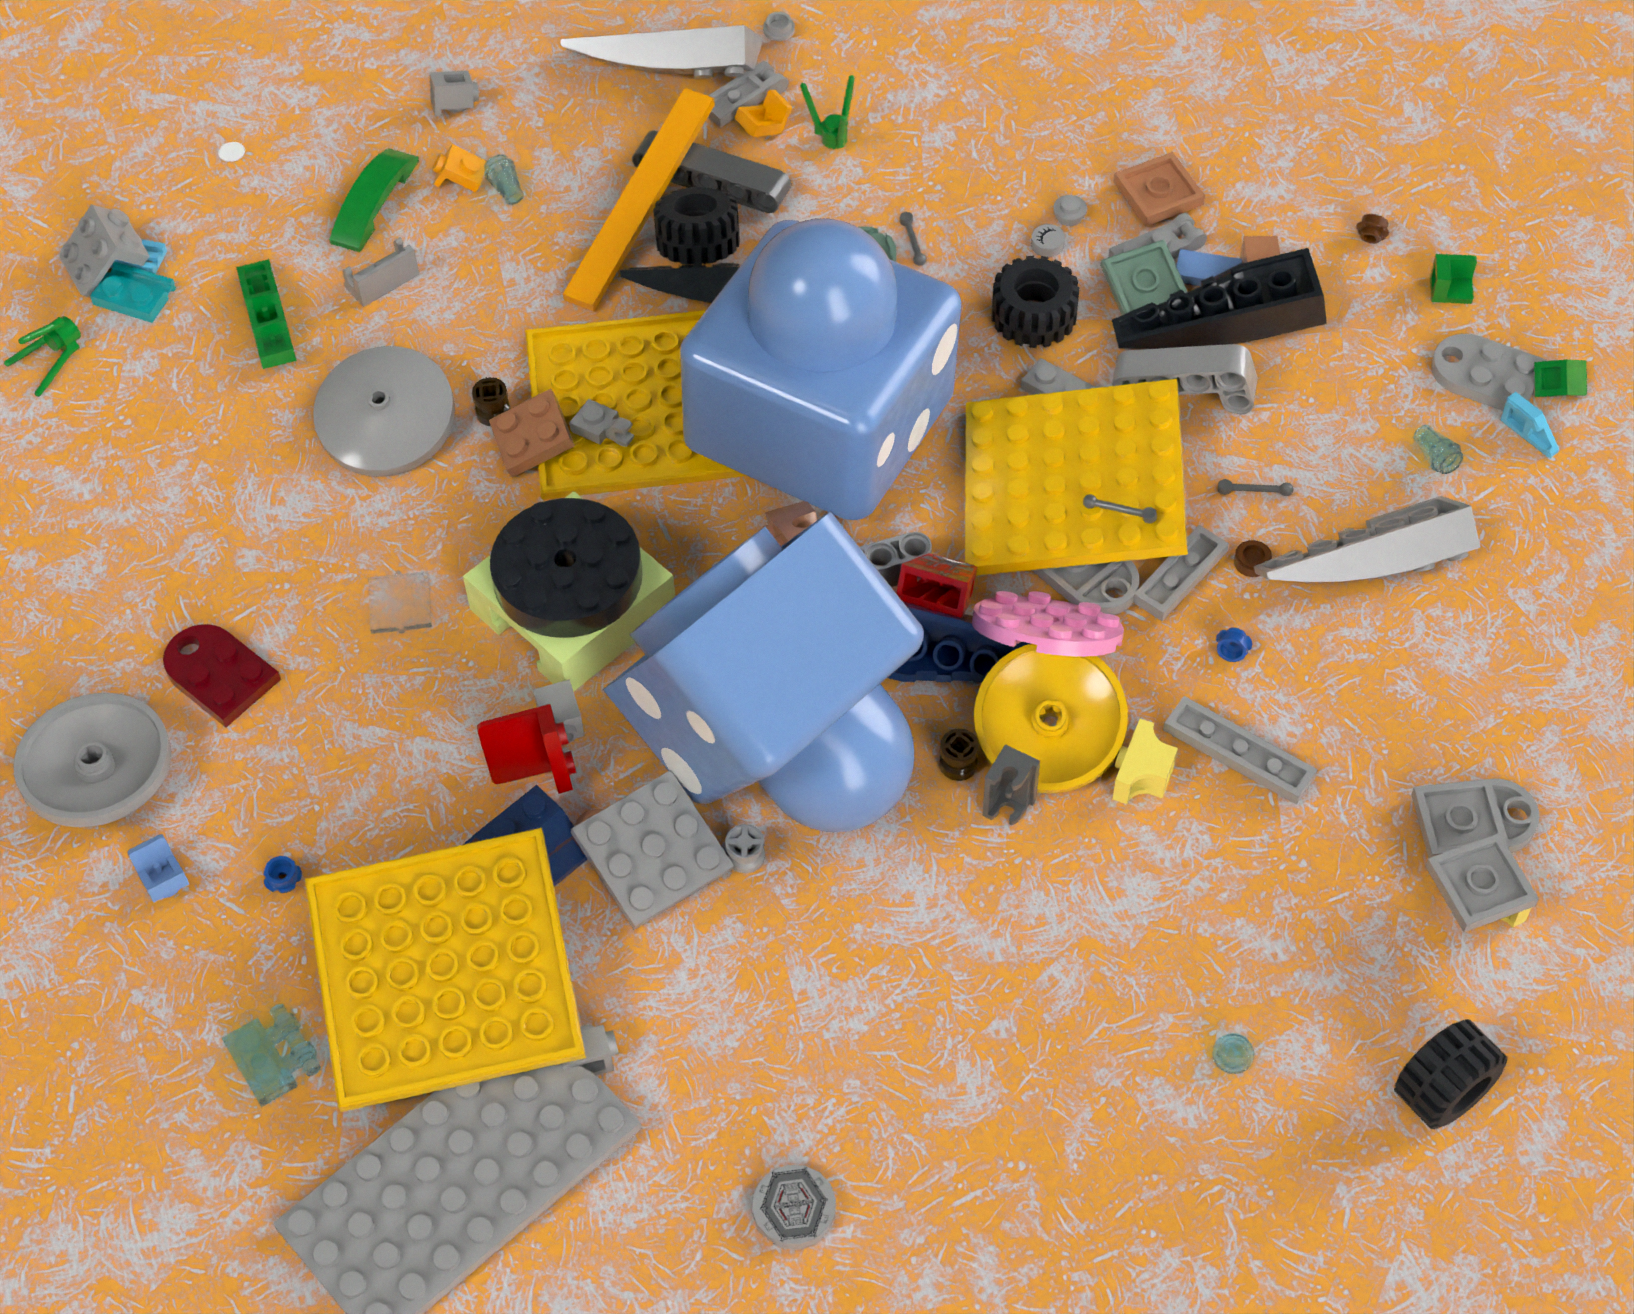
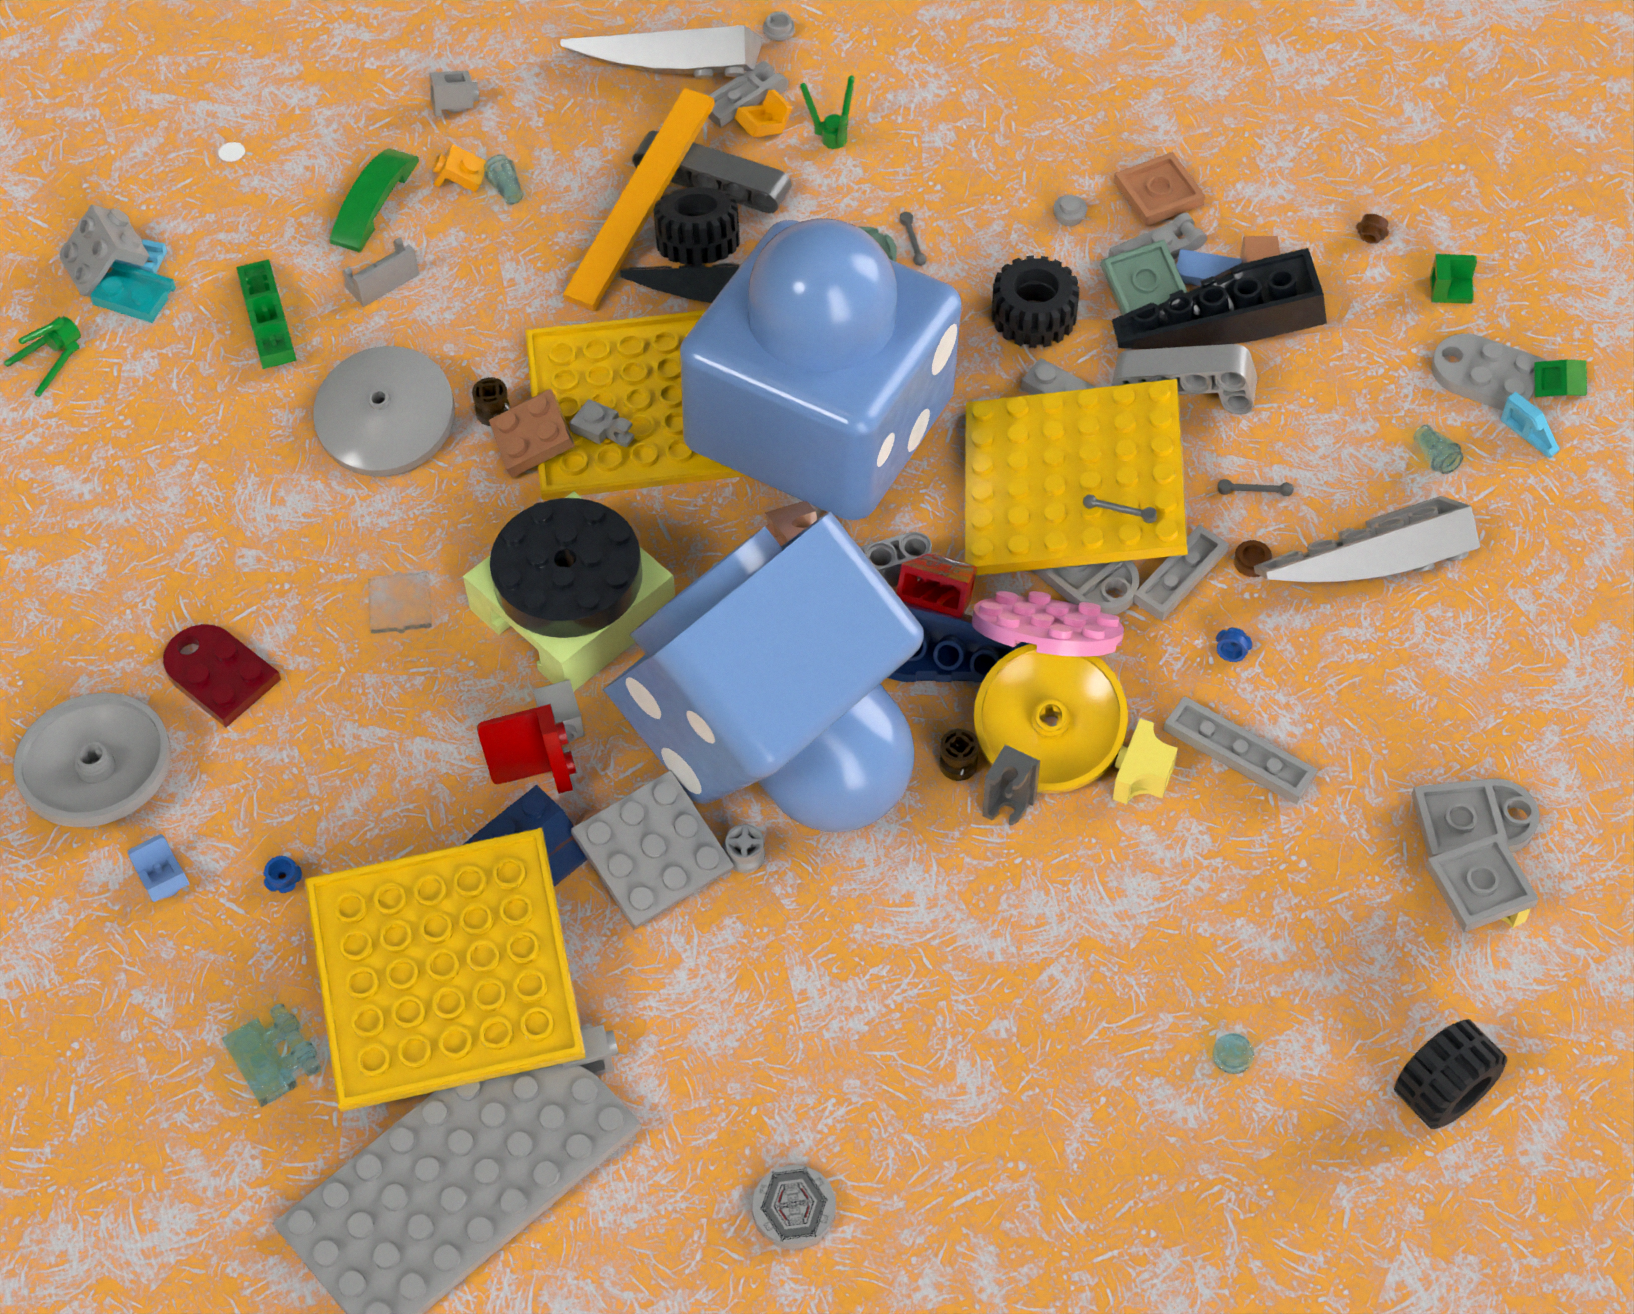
(1048, 240): light grey tile -> none

